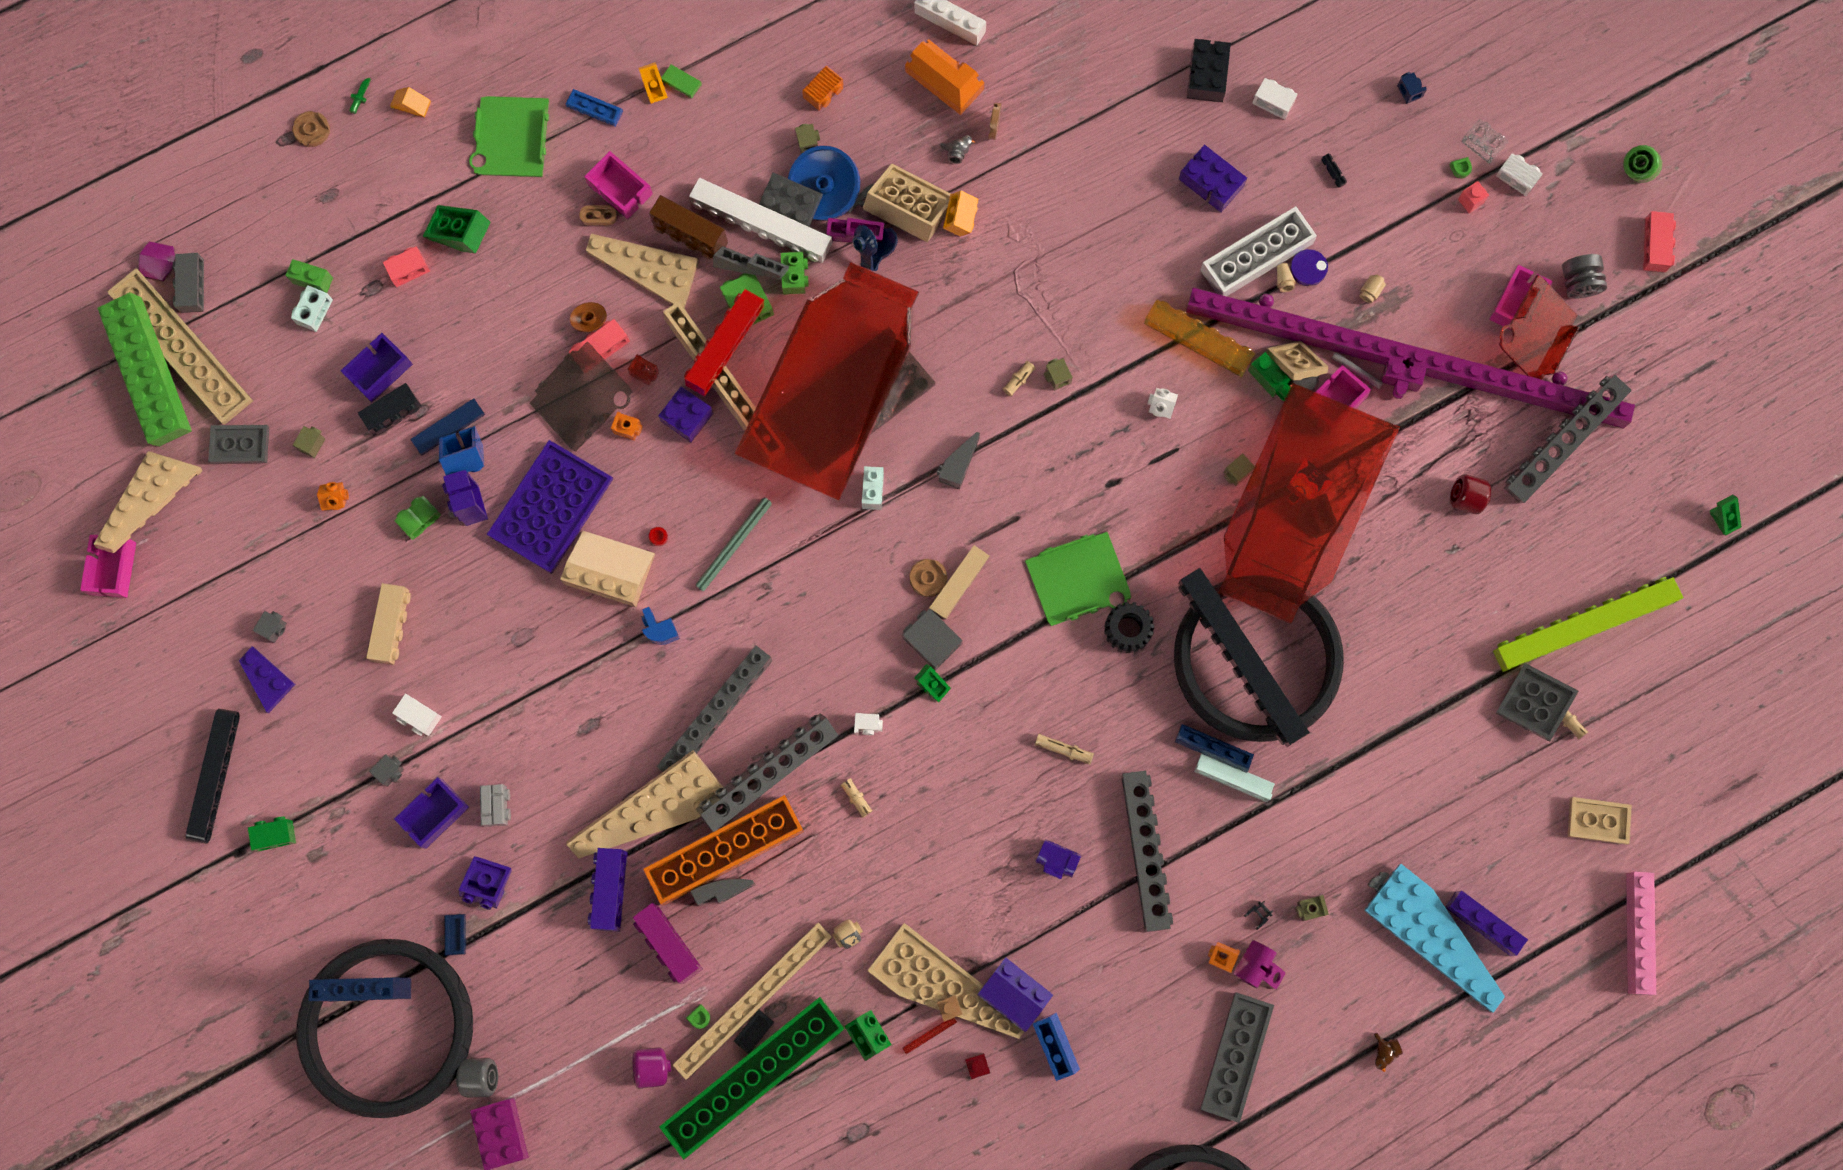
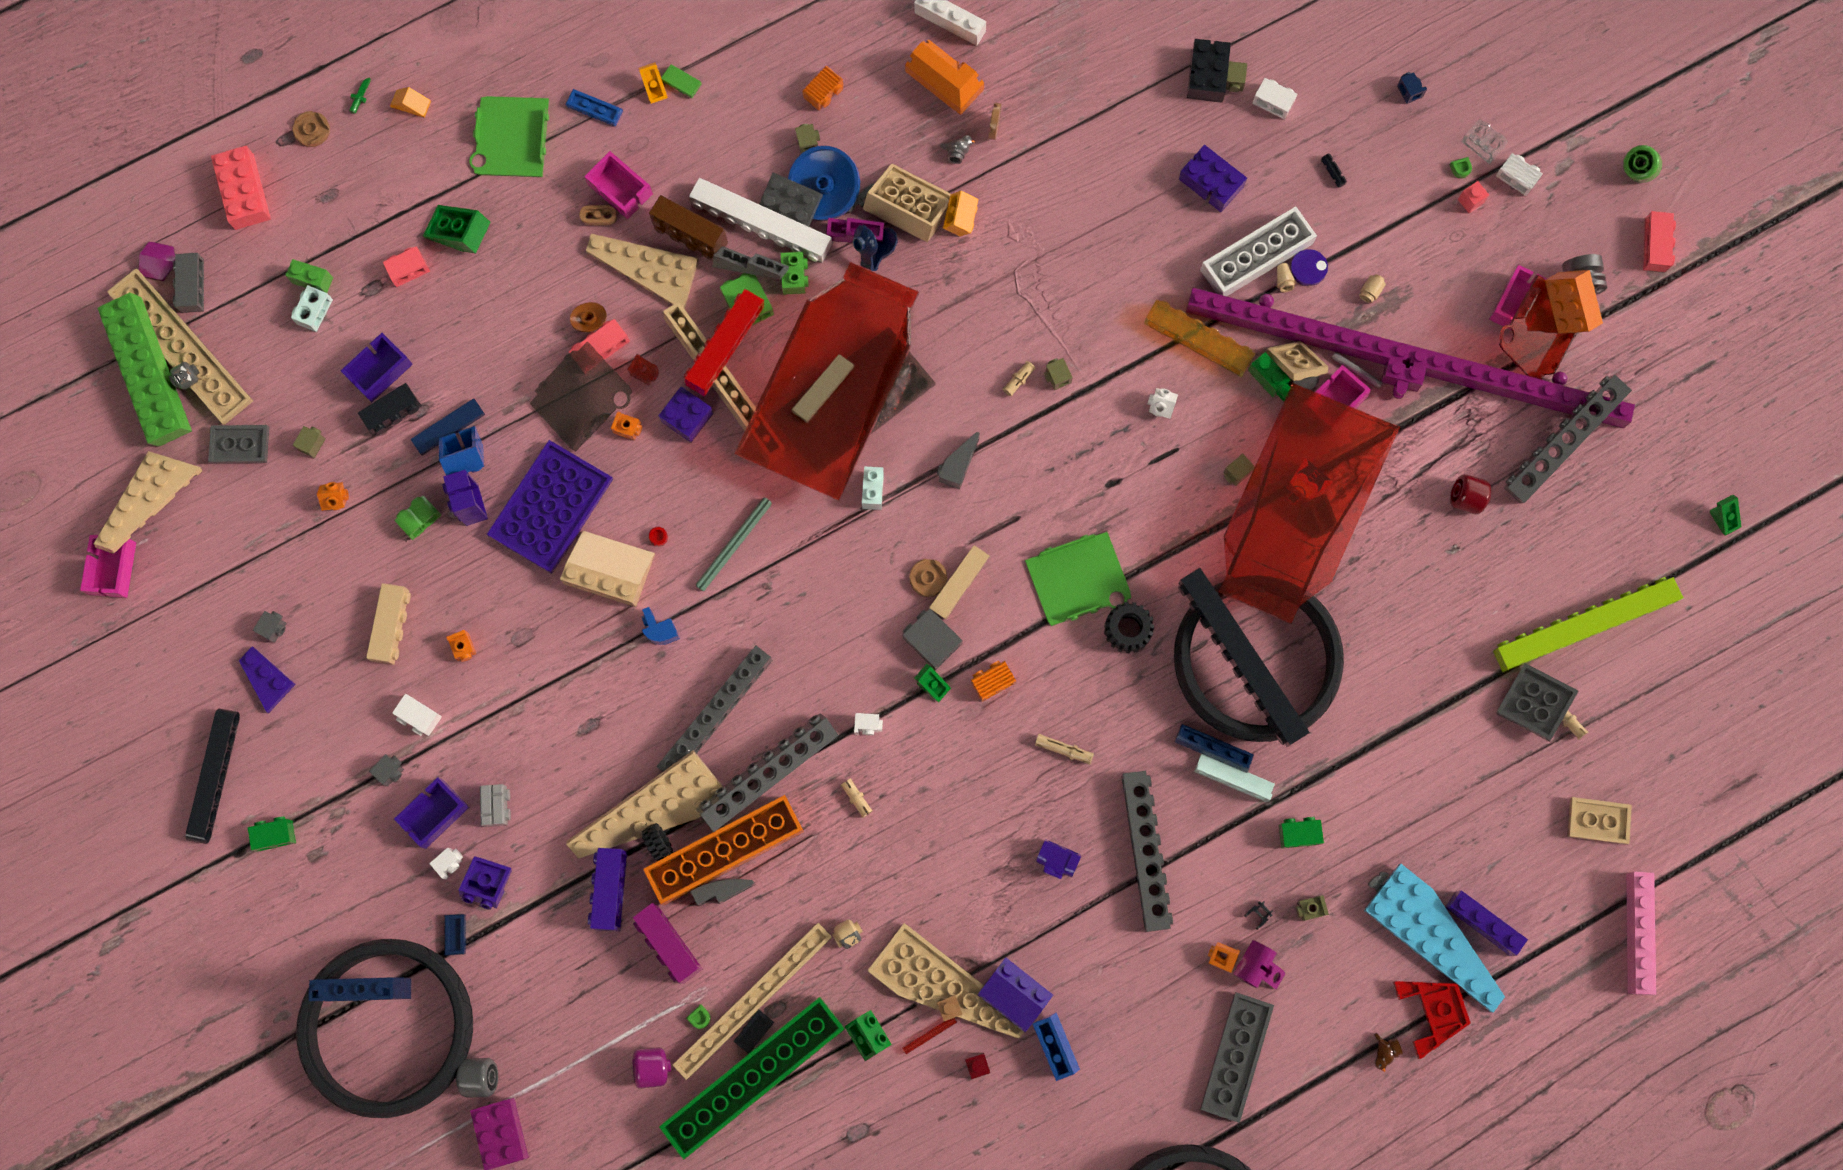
(184, 375): none -> dark grey head
(240, 187): none -> coral brick
(447, 862): none -> white brick
(467, 651): none -> orange brick
(657, 842): none -> black tyre
(823, 388): none -> dark tan tile
(993, 680): none -> orange brick
(1236, 76): none -> olive brick
(1301, 833): none -> green brick
(1442, 1008): none -> red wing
(1573, 301): none -> orange brick

